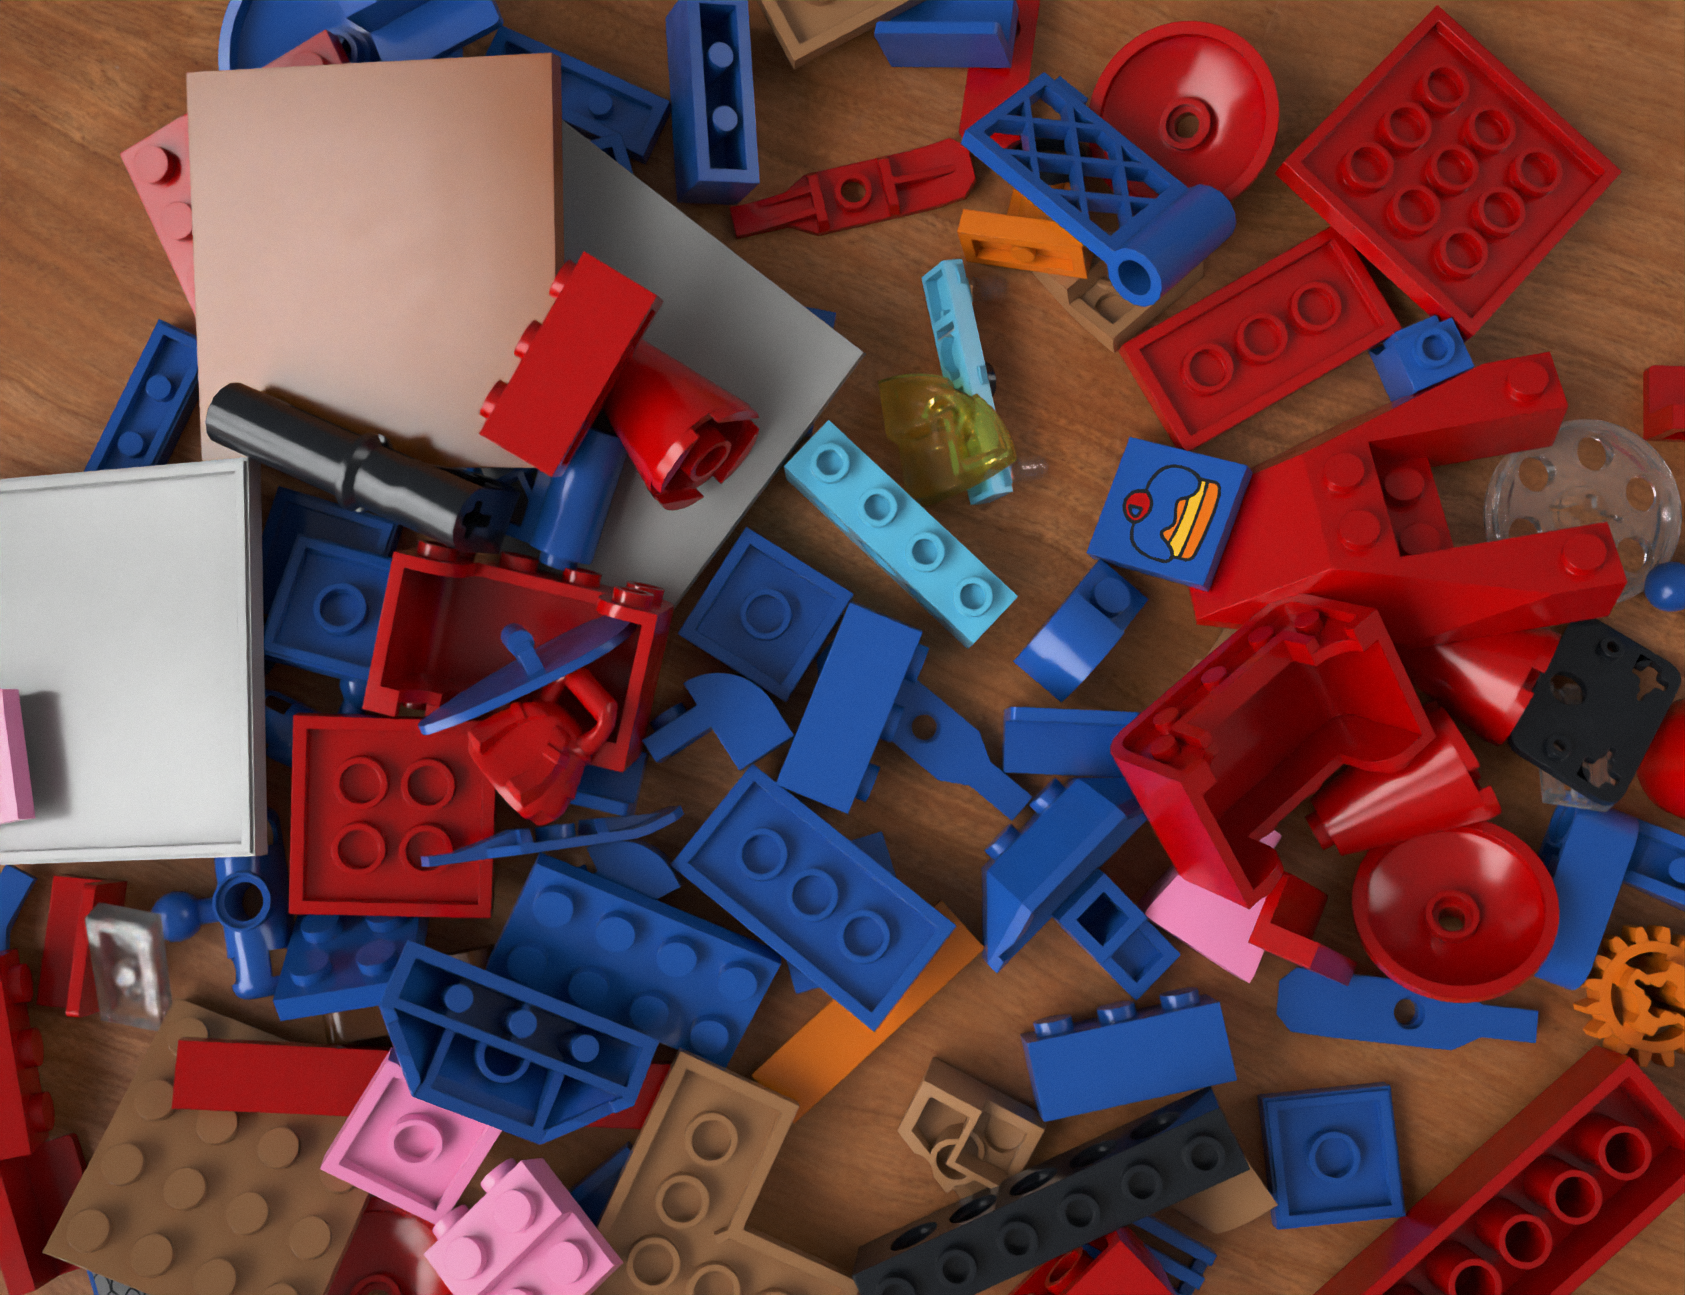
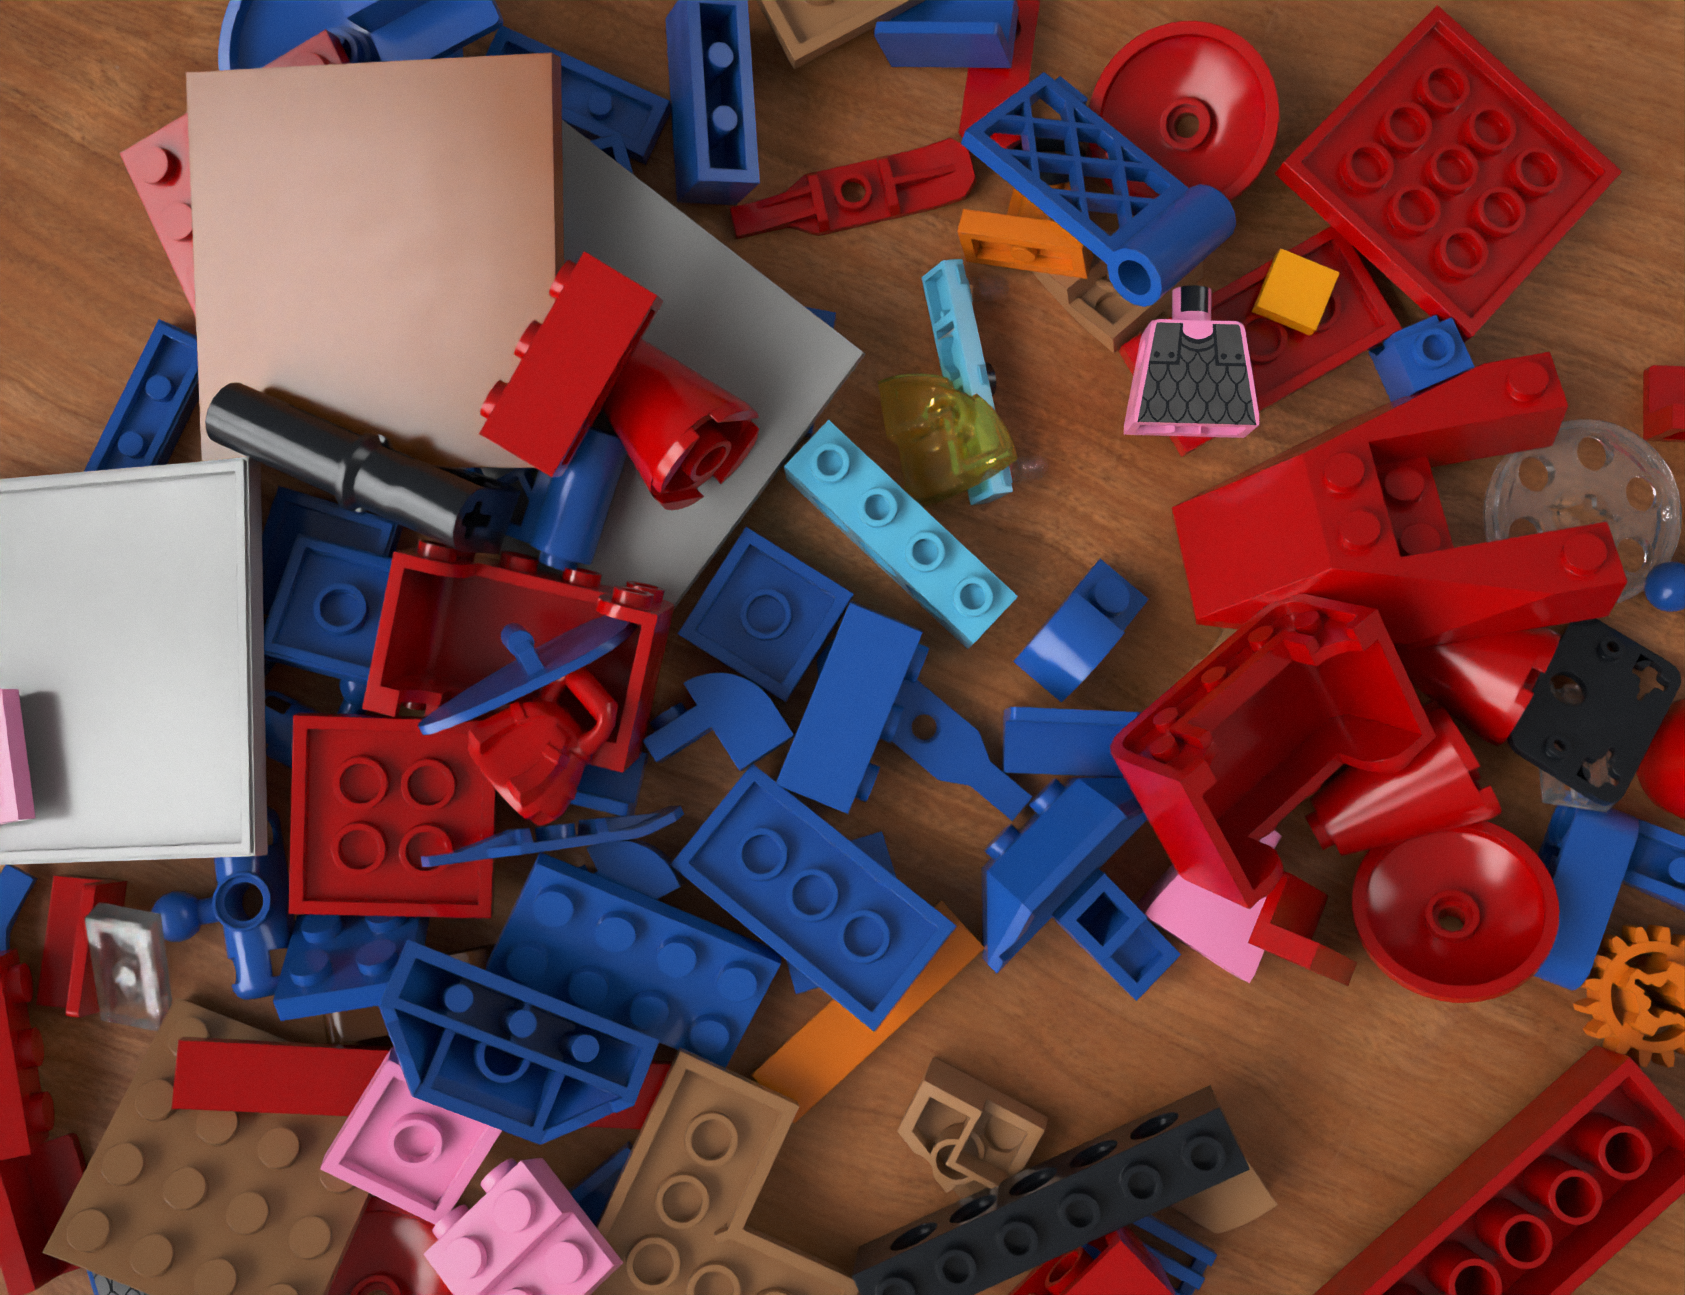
(1127, 1054): blue brick -> none
(1169, 513): blue tile -> none
(1192, 374): none -> torso
(1295, 292): none -> light orange tile
(1331, 1155): blue tile -> none
(1366, 1013): blue piece -> none

